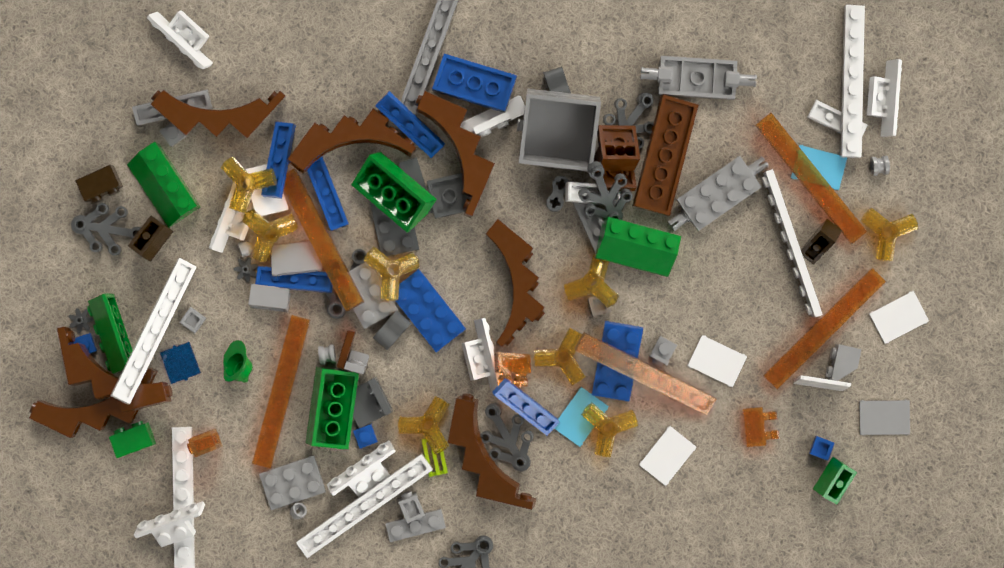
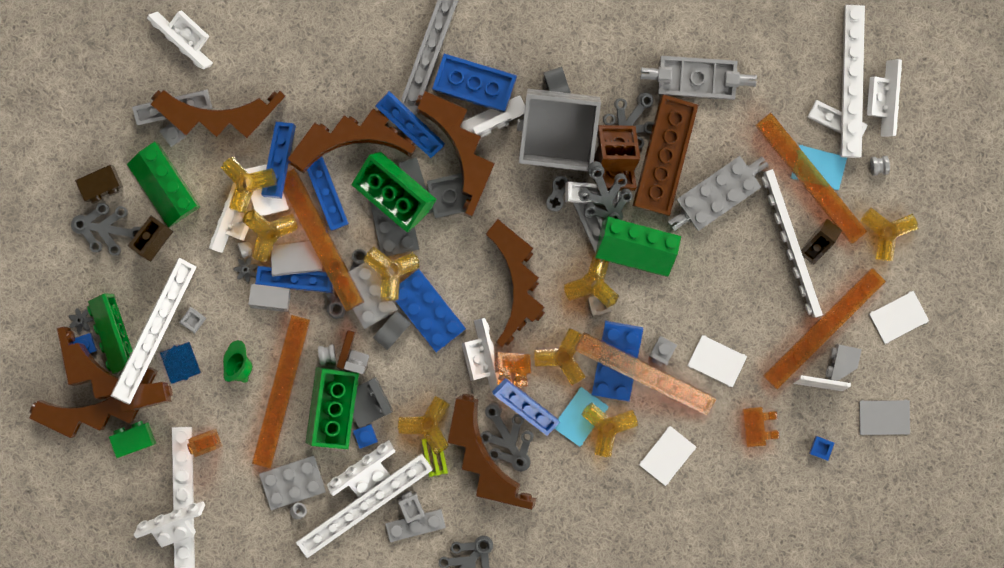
(834, 480): green brick -> none

